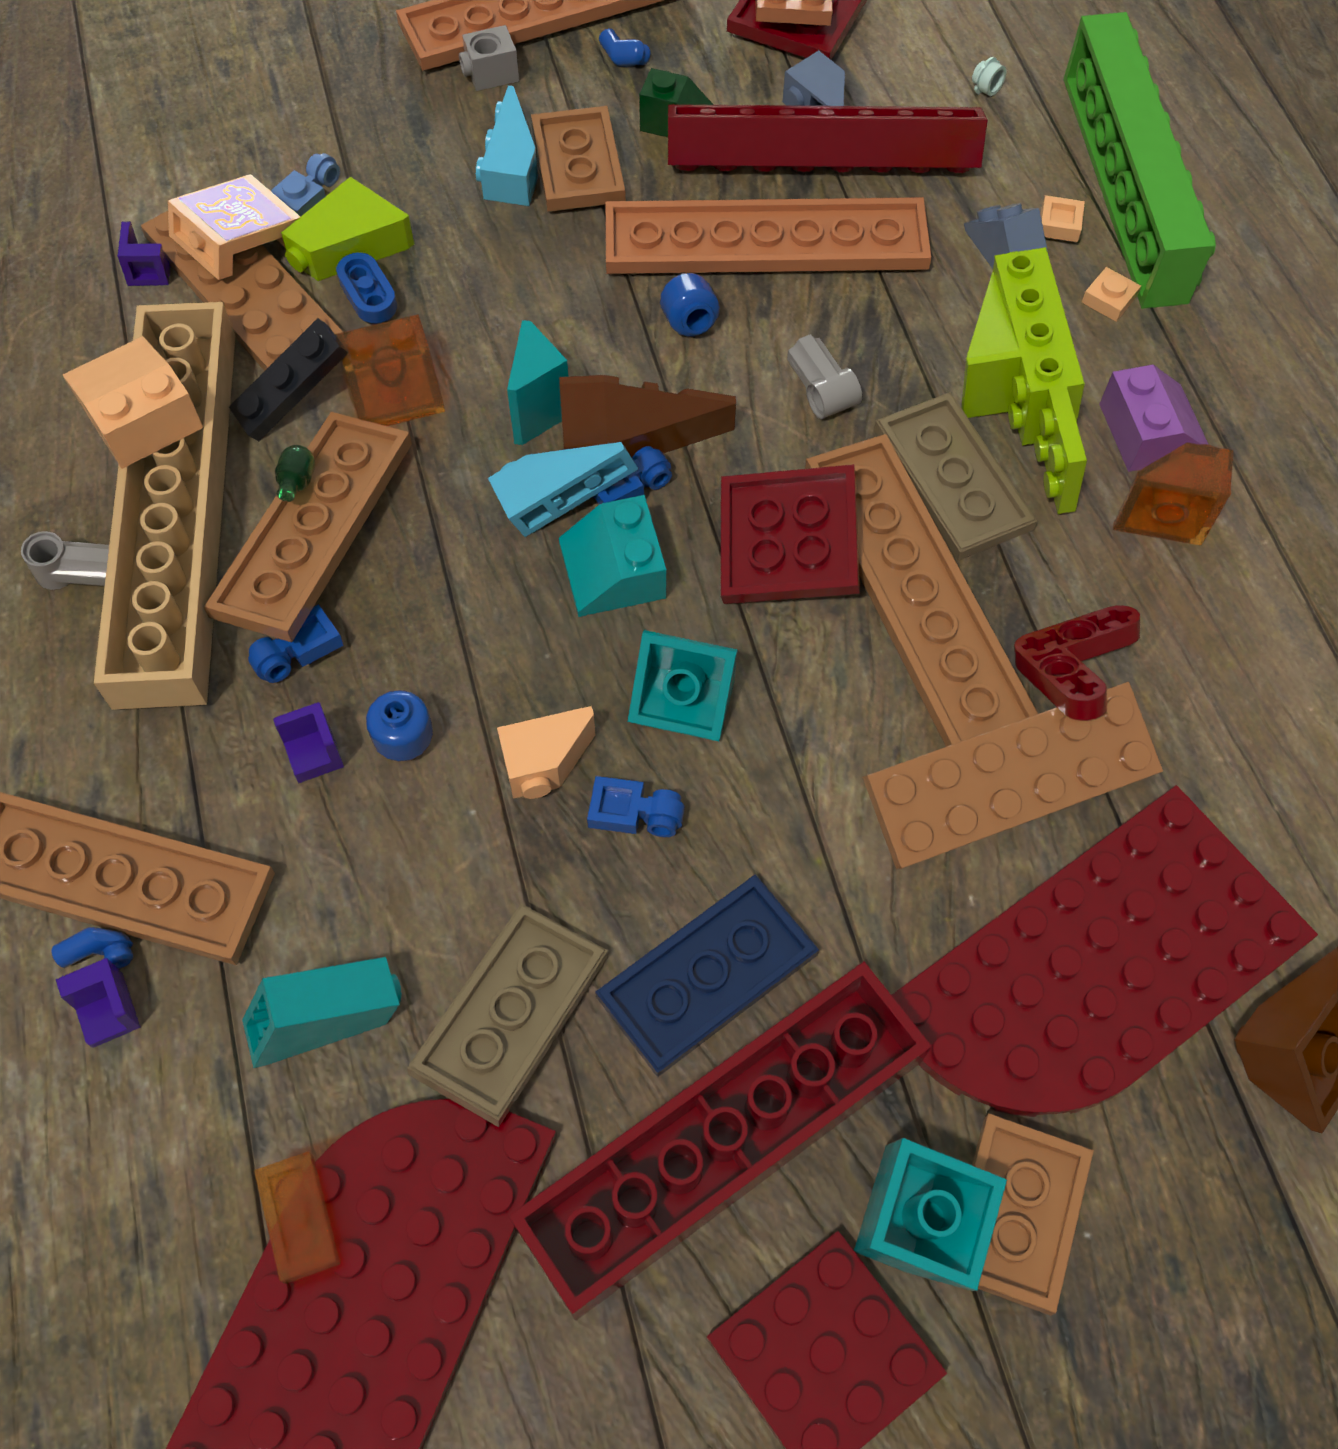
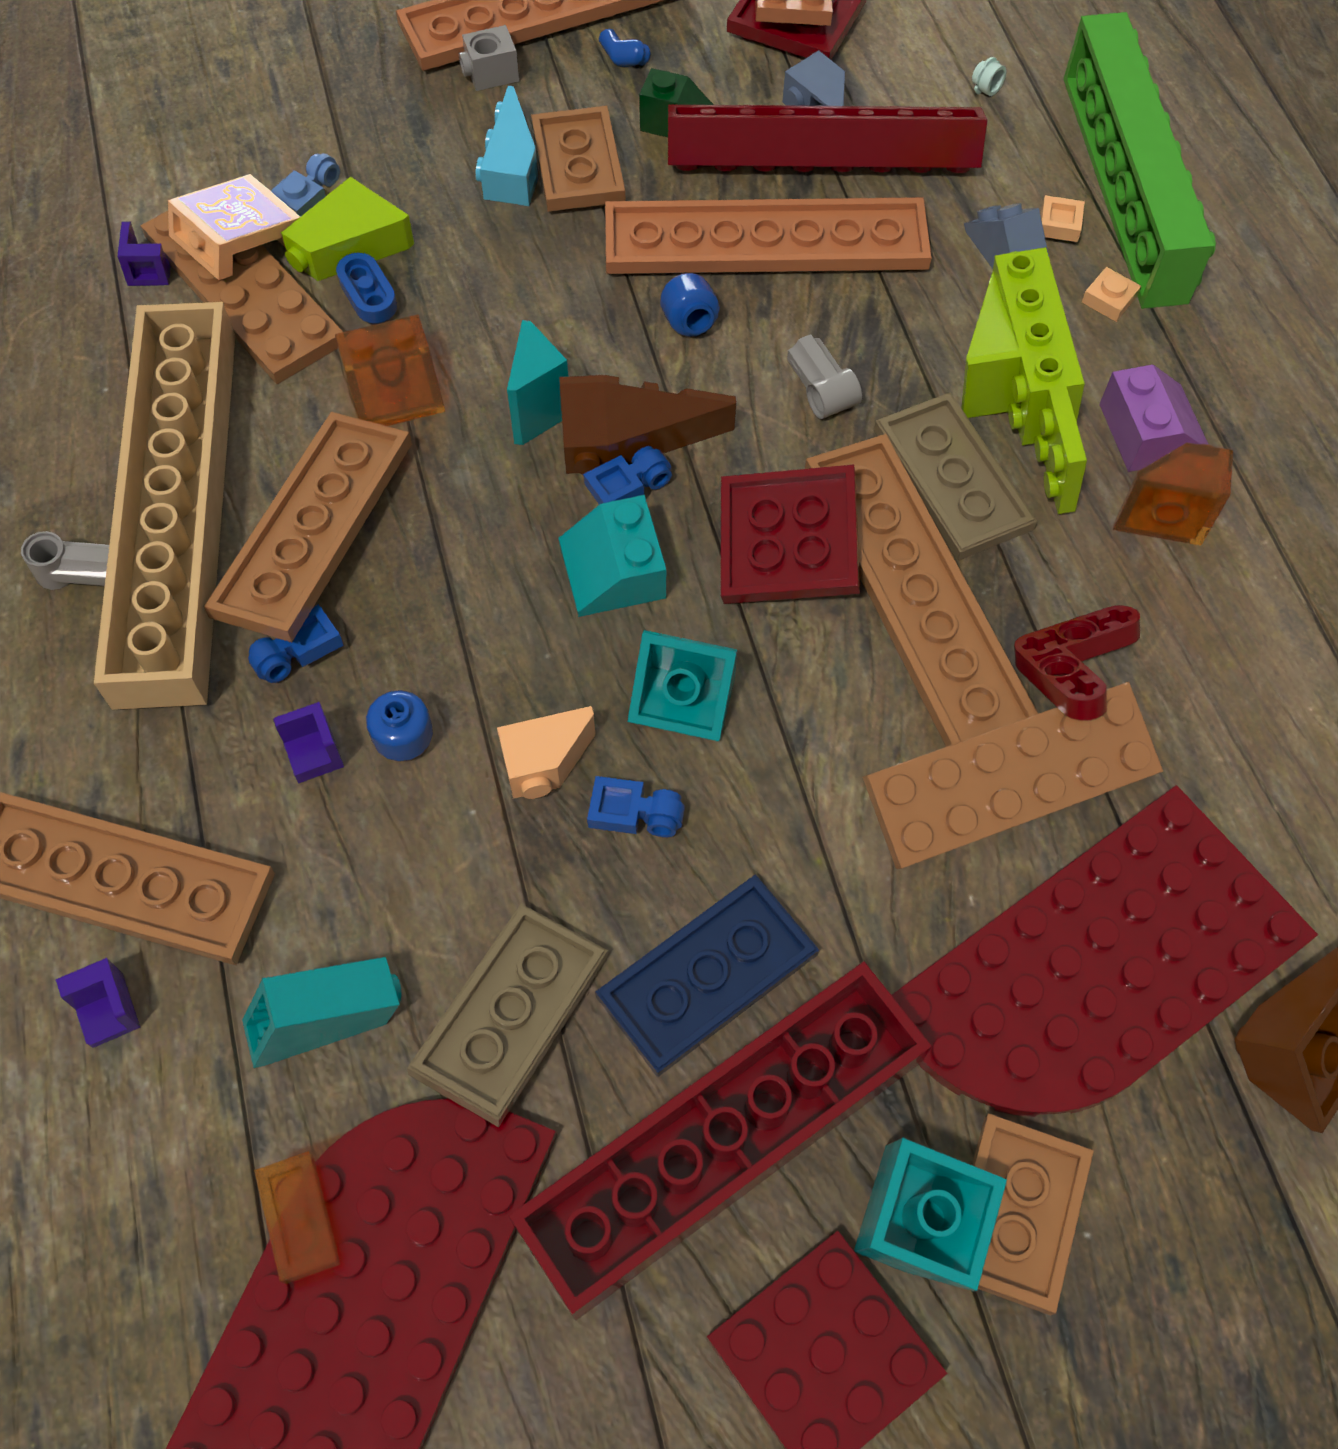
(96, 941): blue arm -> none
(134, 401): light nougat slope -> none
(288, 379): black plate -> none
(294, 471): clear green cylinder -> none
(554, 482): medium azure slope -> none

